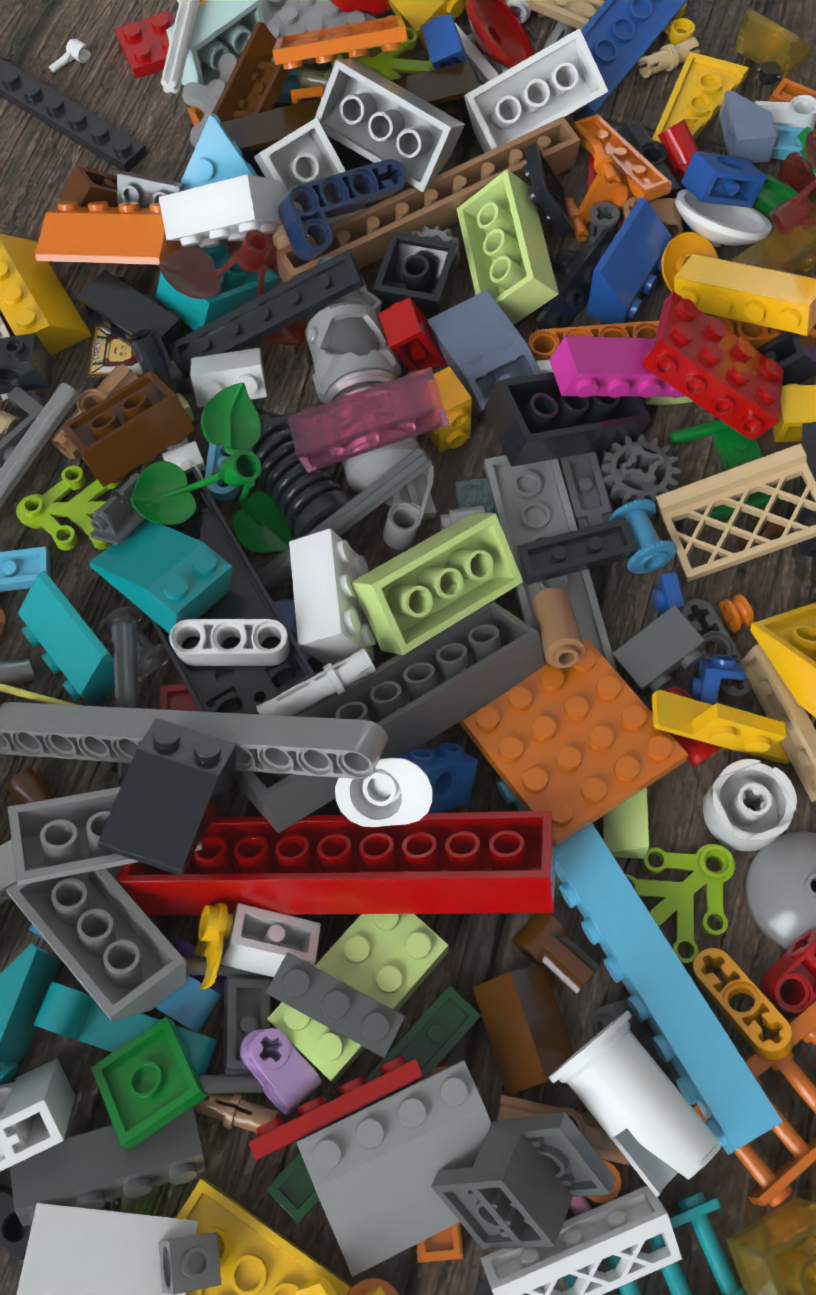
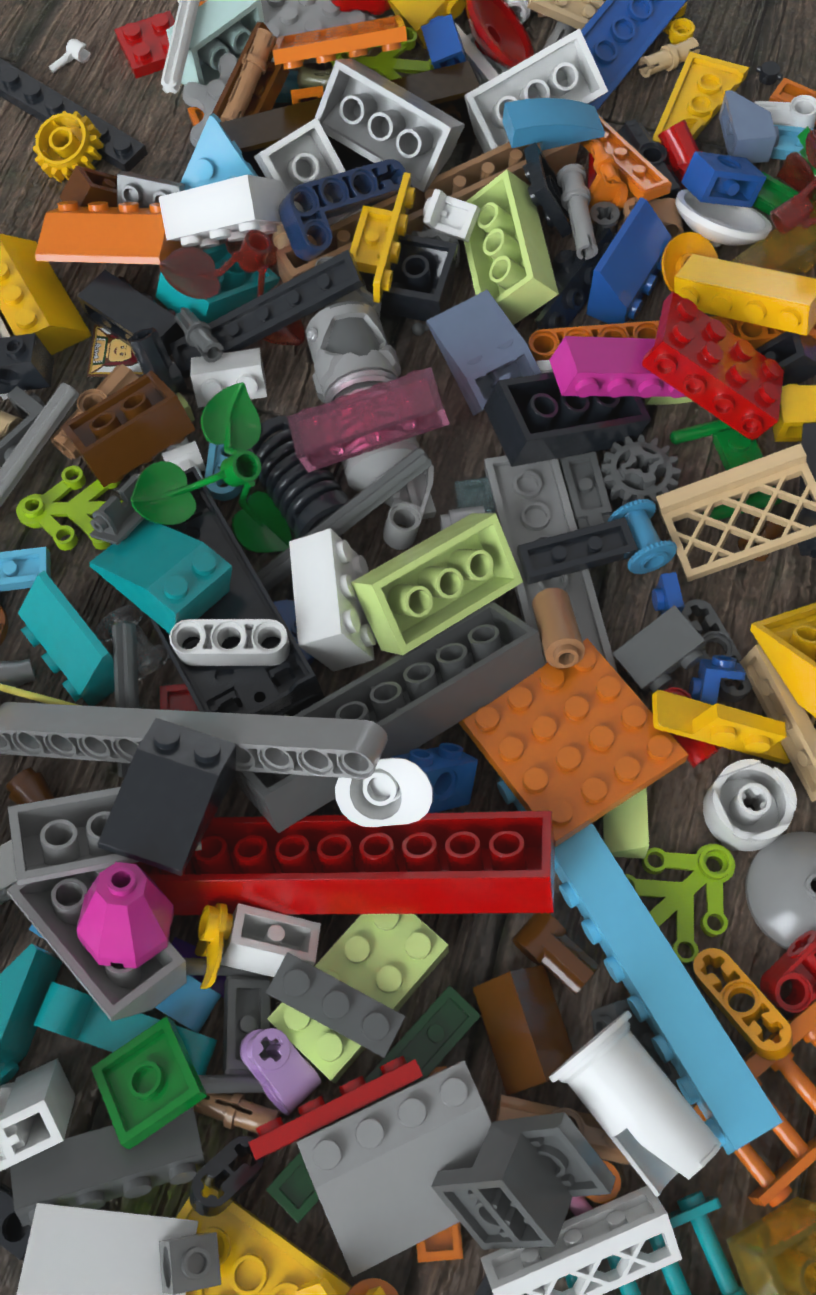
(67, 142): none -> yellow gear
(124, 917): none -> dark pink cone
(199, 335): none -> dark grey axle
(221, 1168): none -> black beam
(253, 67): none -> medium nougat pin
(320, 686): white pin -> none
(377, 237): none -> yellow bracket
(411, 337): red brick -> none
(450, 215): none -> white bracket
(458, 409): yellow brick -> none
(550, 122): none -> dark azure slope
(576, 201): none -> light grey pin
(736, 613): orange bush -> none
(767, 41): clear yellow slope -> none

